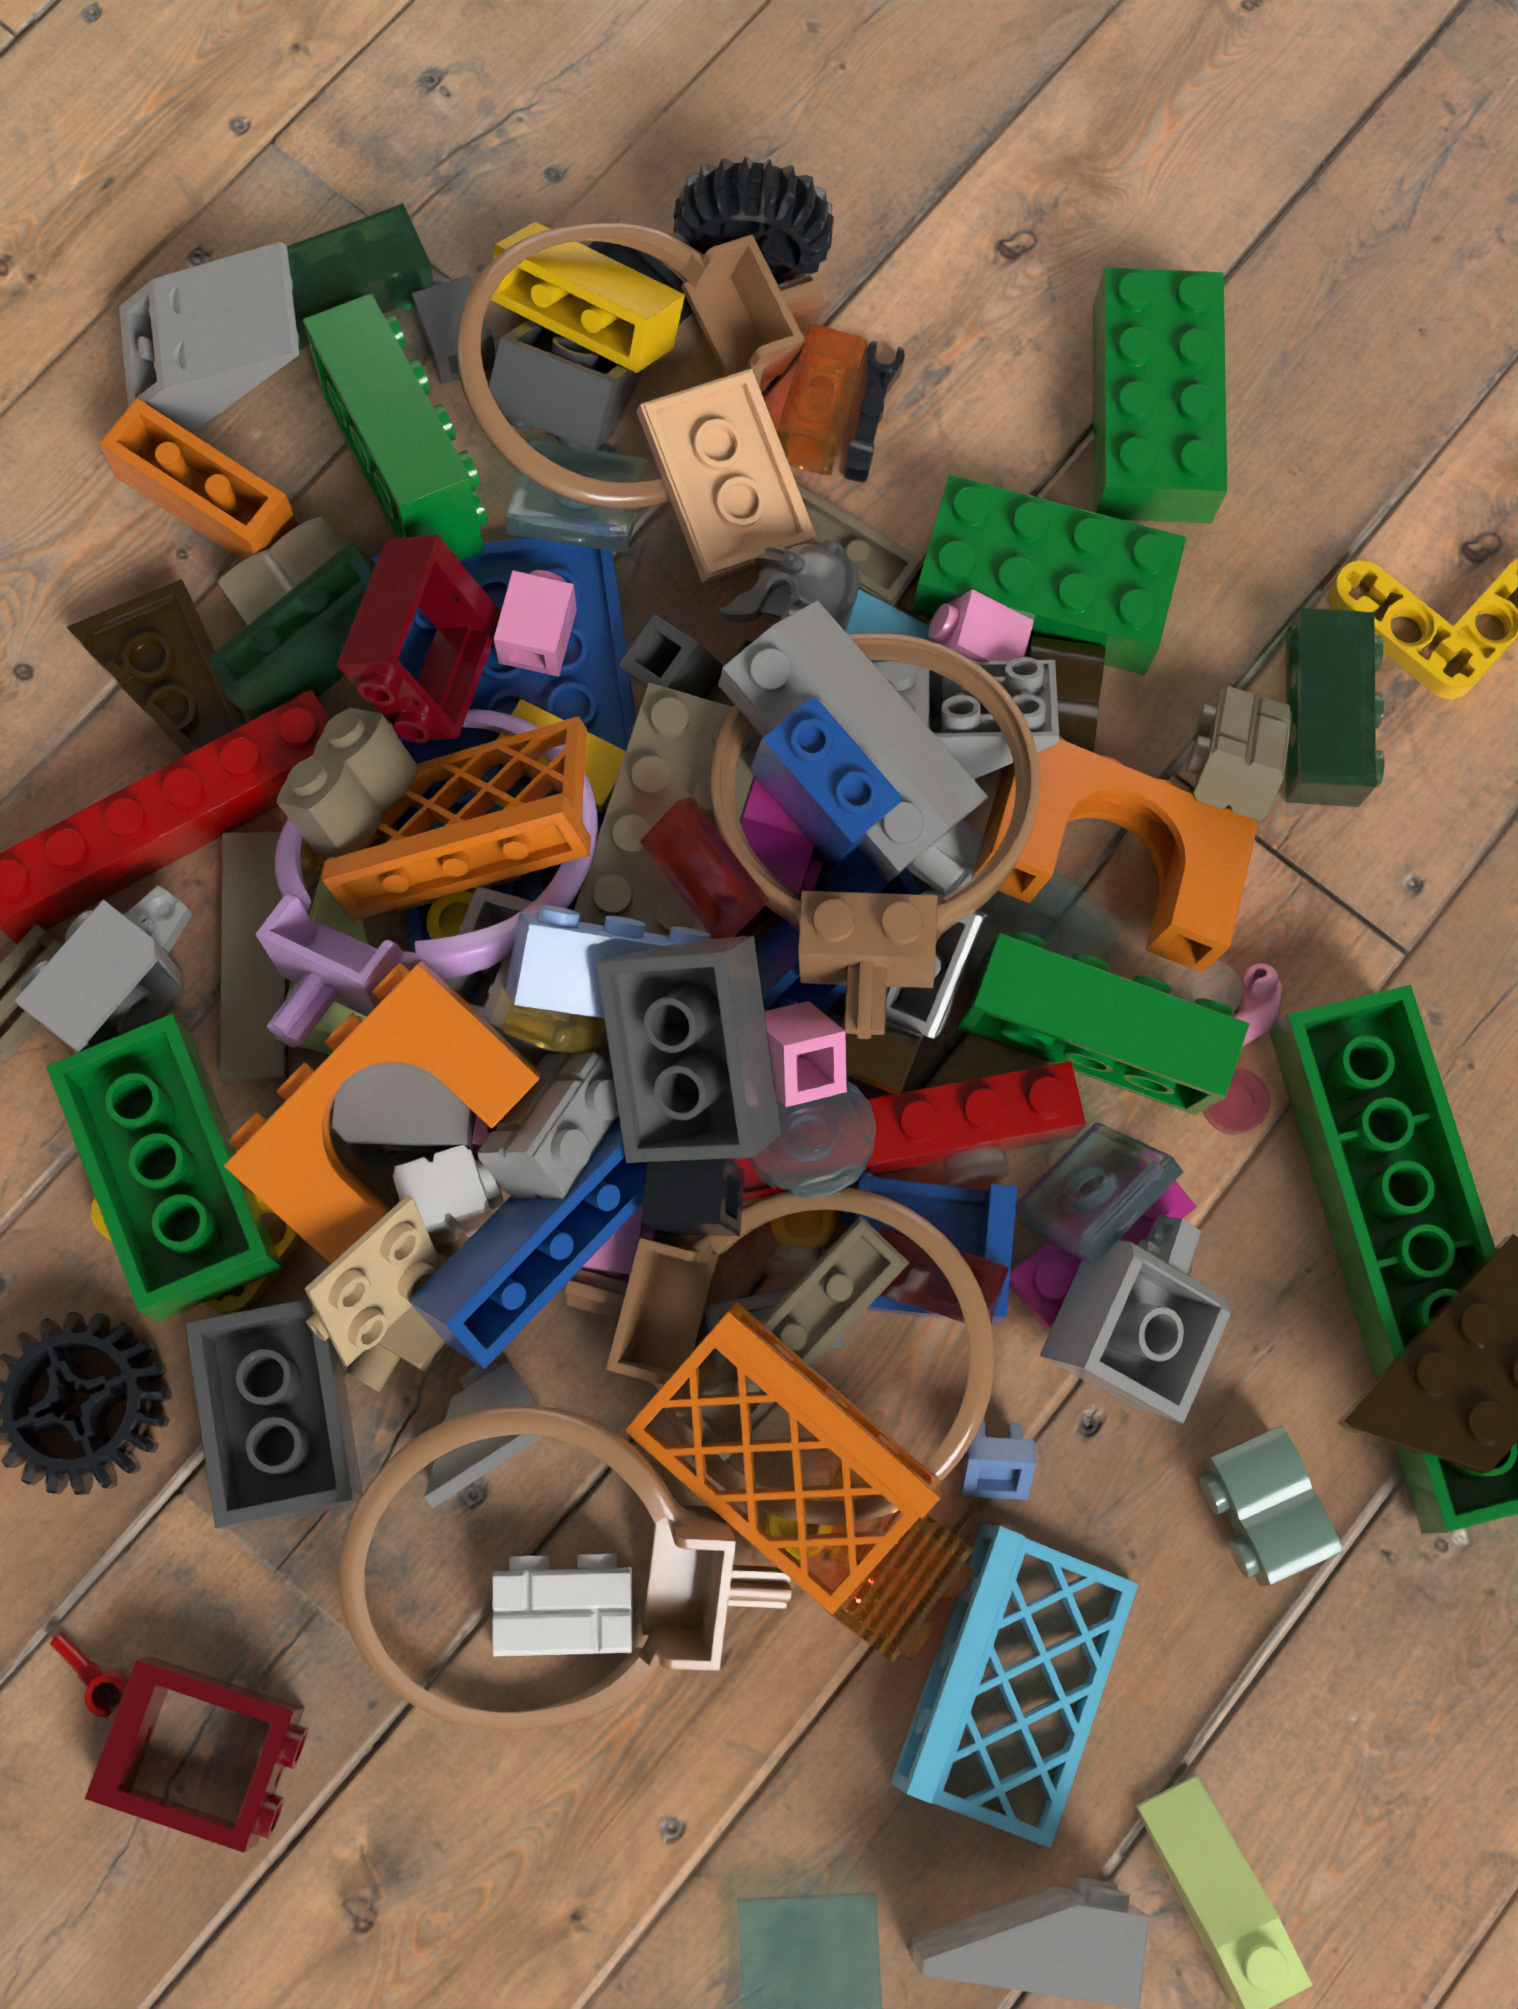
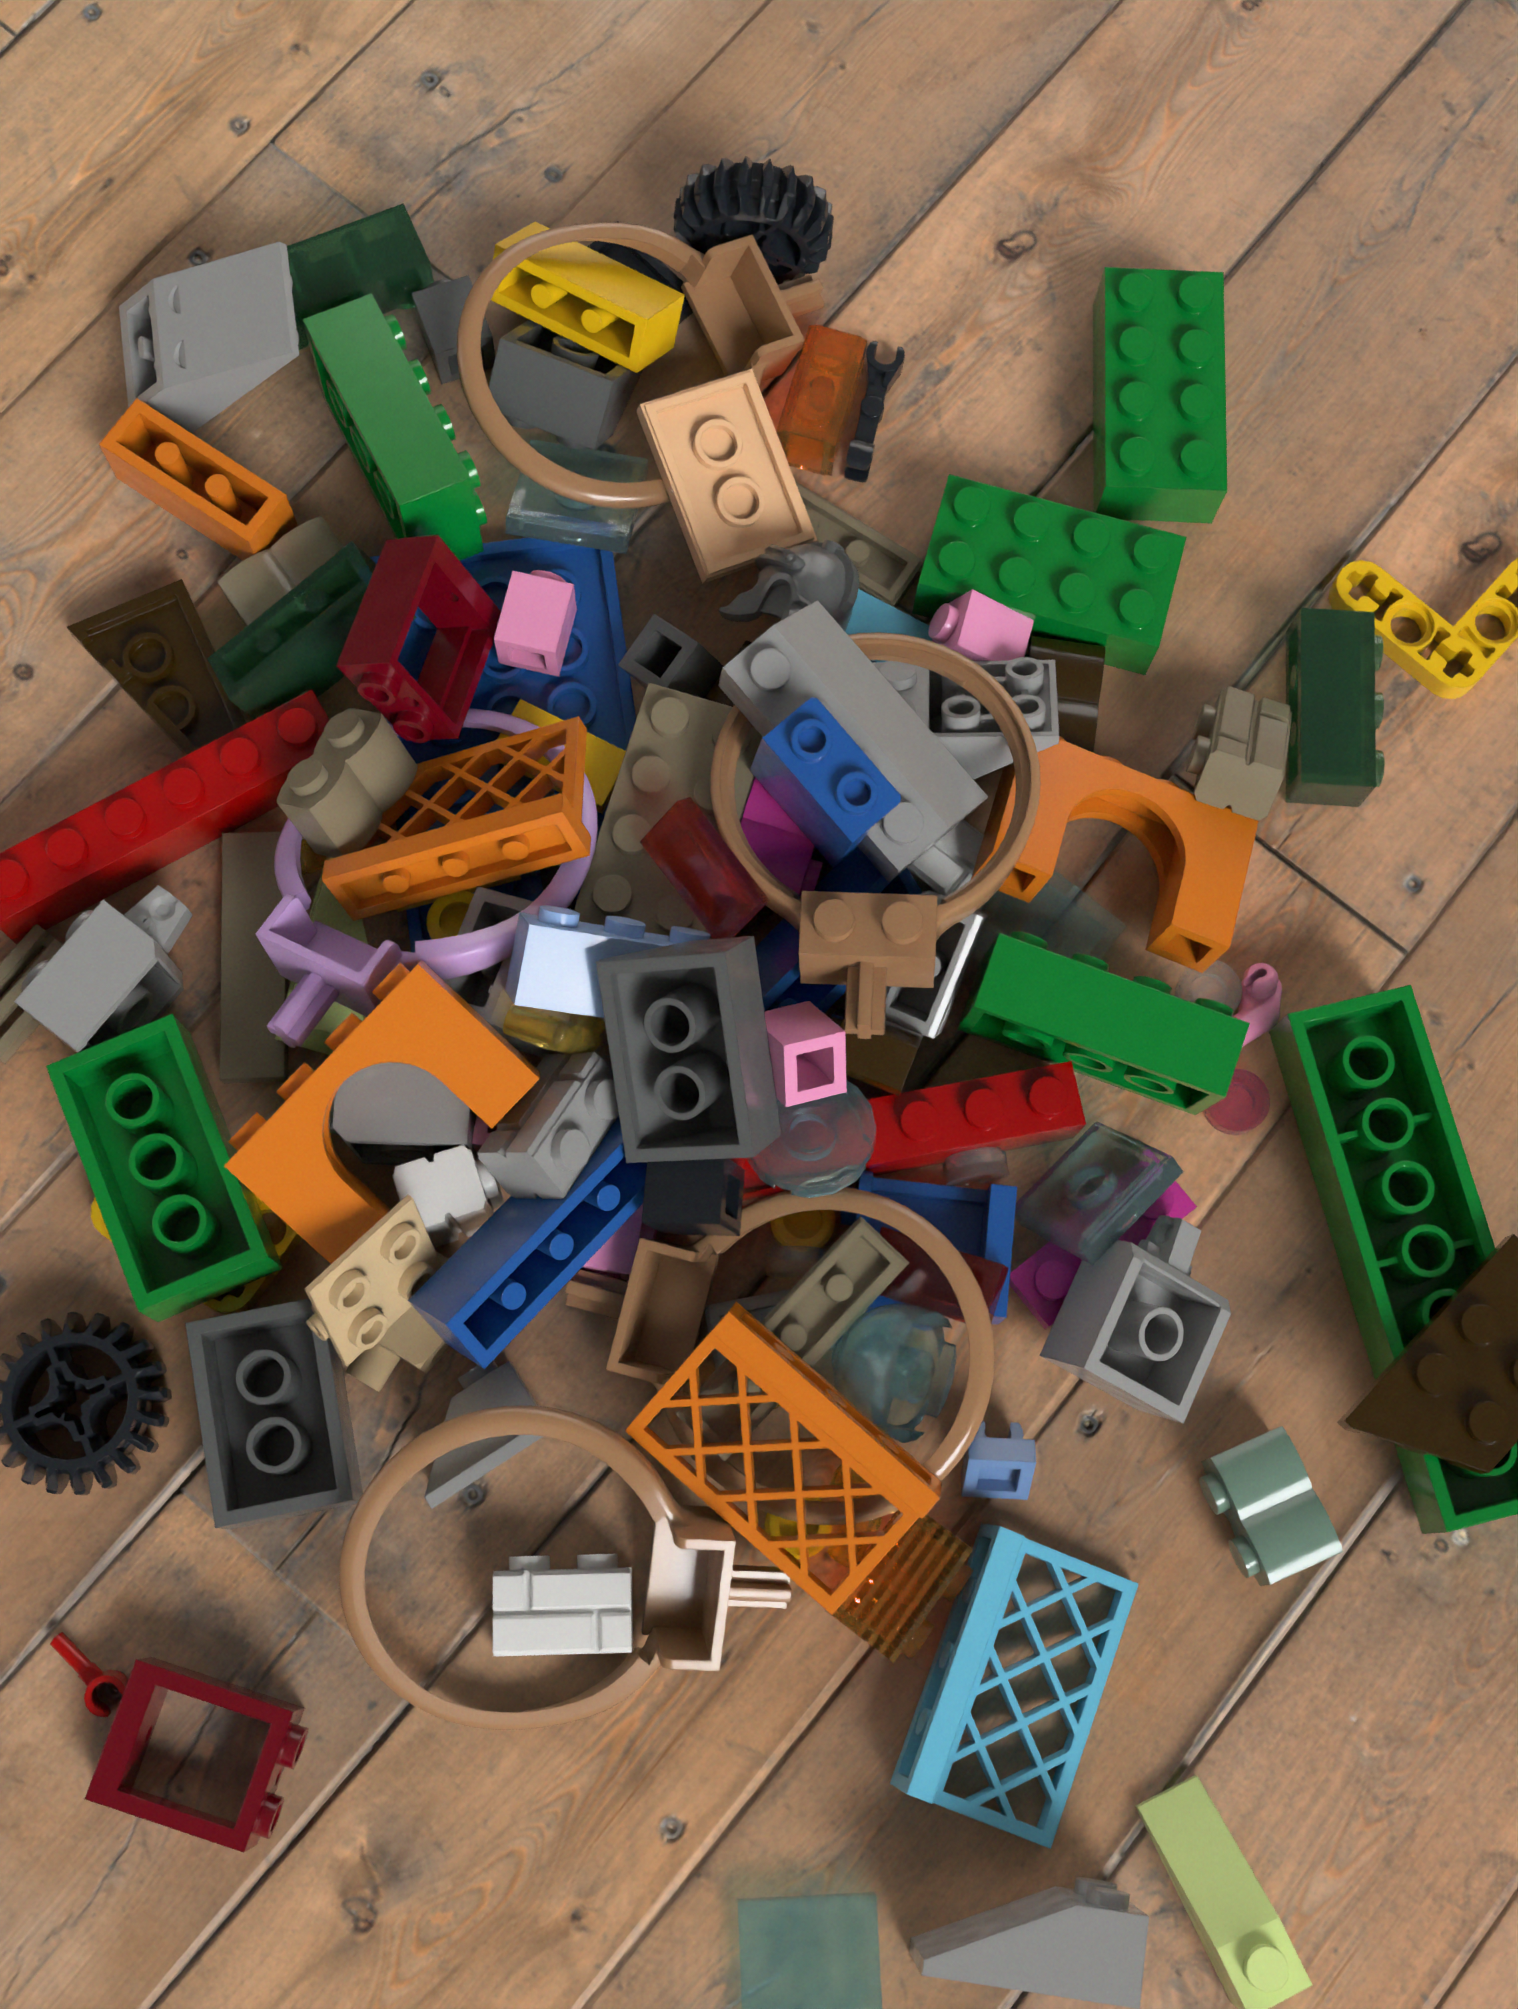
(896, 1367): none -> clear light blue cylinder

